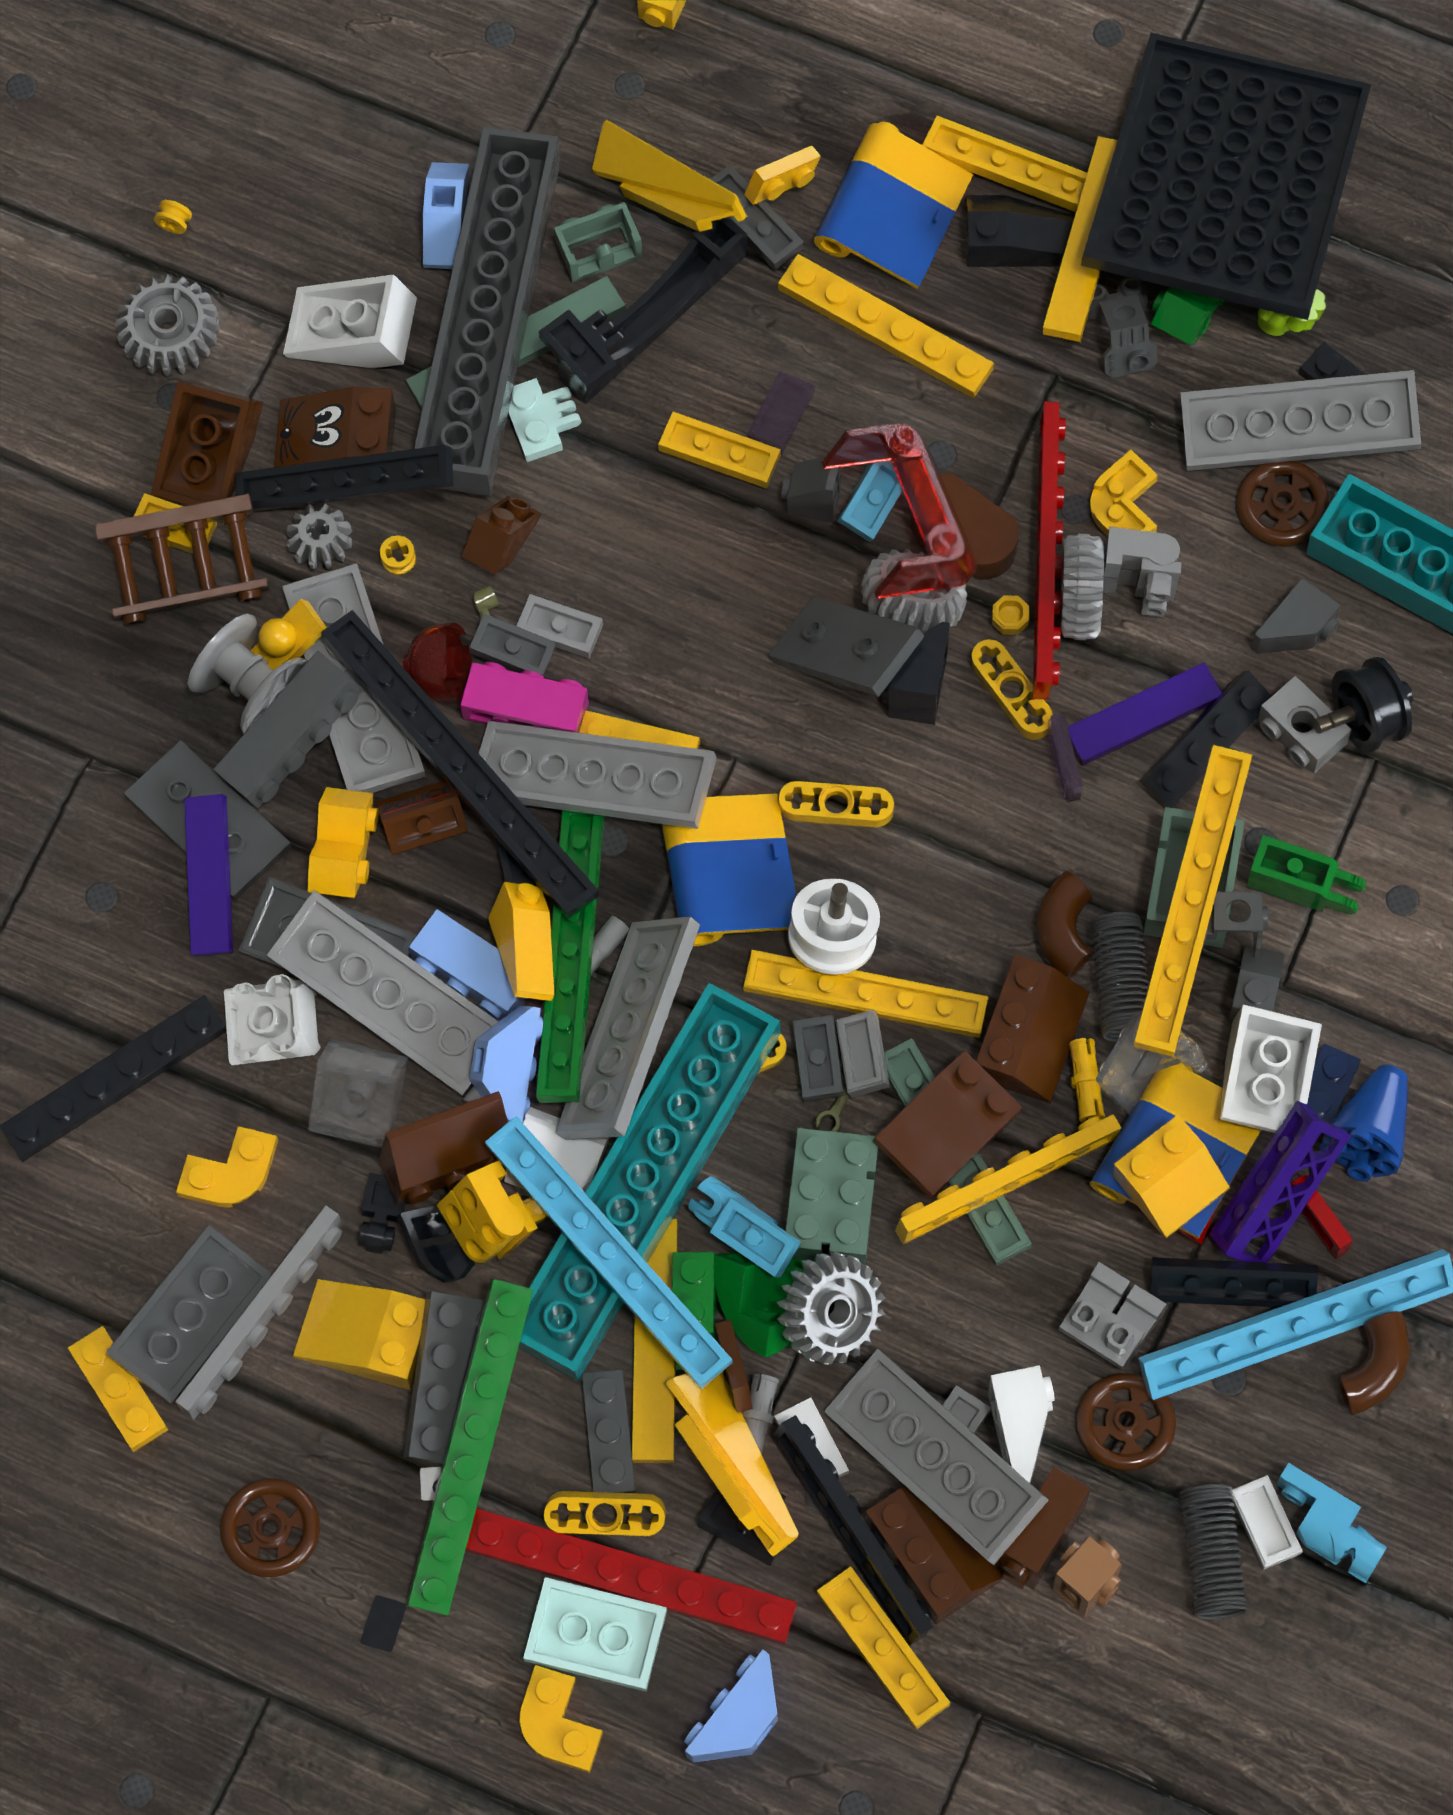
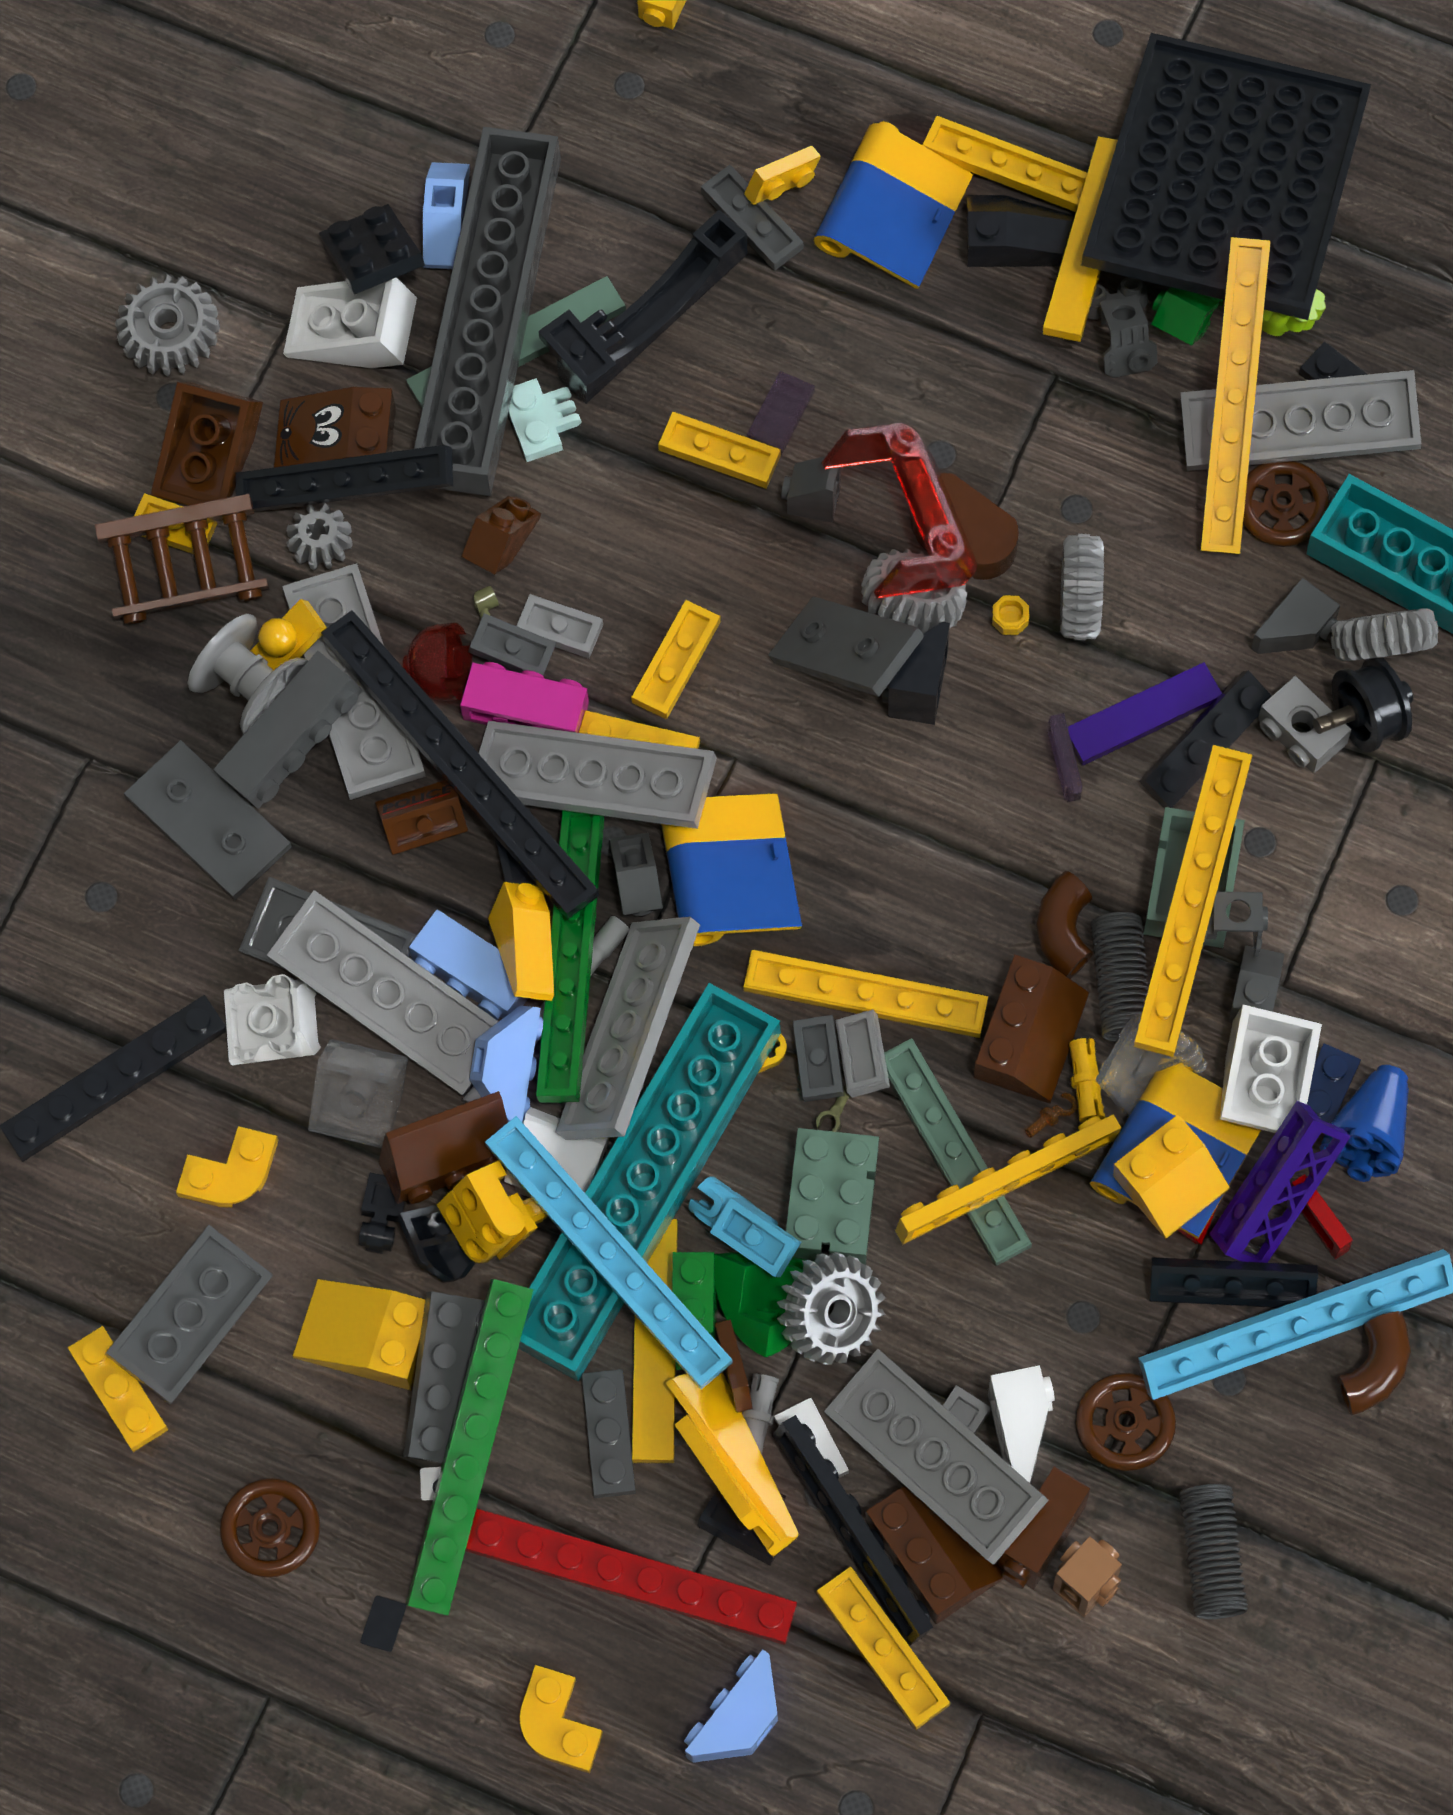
(172, 216): yellow bush -> none
(208, 875): dark purple tile -> none
(251, 1326): light grey plate -> none
(342, 842): yellow brick -> none
(371, 248): none -> black plate
(404, 545): yellow bush -> none
(574, 1503): yellow beam -> none
(595, 1634): light aqua plate -> none
(602, 223): sand green window -> none
(636, 874): none -> dark grey slope
(662, 181): yellow wedge -> none
(676, 659): none -> yellow plate
(825, 790): yellow beam -> none
(833, 926): white wheel -> none
(871, 500): medium azure plate -> none
(885, 326): yellow plate -> none
(948, 1124): reddish brown slope -> none
(1004, 661): yellow beam -> none
(1047, 563): red plate -> none
(1050, 1116): none -> clear orange hand
(1110, 1334): light grey hips -> none
(1117, 490): yellow plate -> none
(1143, 561): light grey hips -> none
(1235, 395): none -> yellow plate
(1265, 1522): white tile -> none
(1302, 876): green hinge -> none
(1329, 1523): medium azure plate -> none
(1384, 634): none -> light grey gear

